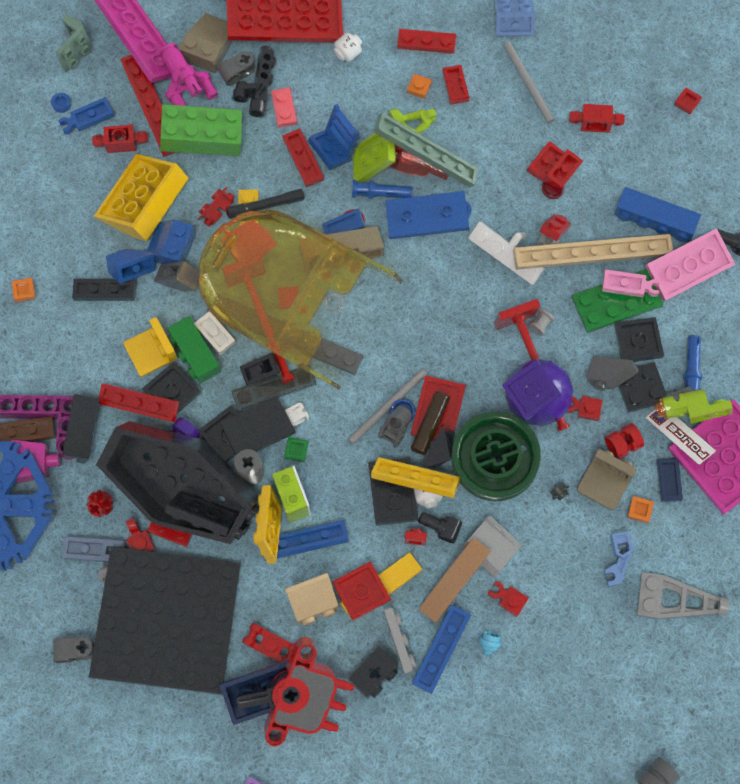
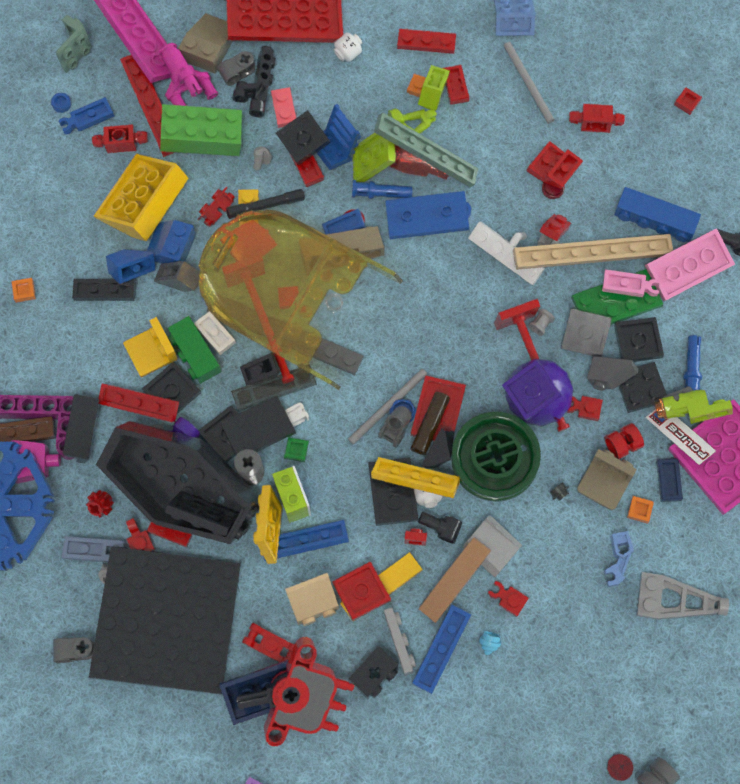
(261, 157): none -> light grey plate
(303, 137): none -> black plate
(433, 87): none -> lime arch
(586, 332): none -> plate
(620, 767): none -> dark red piece

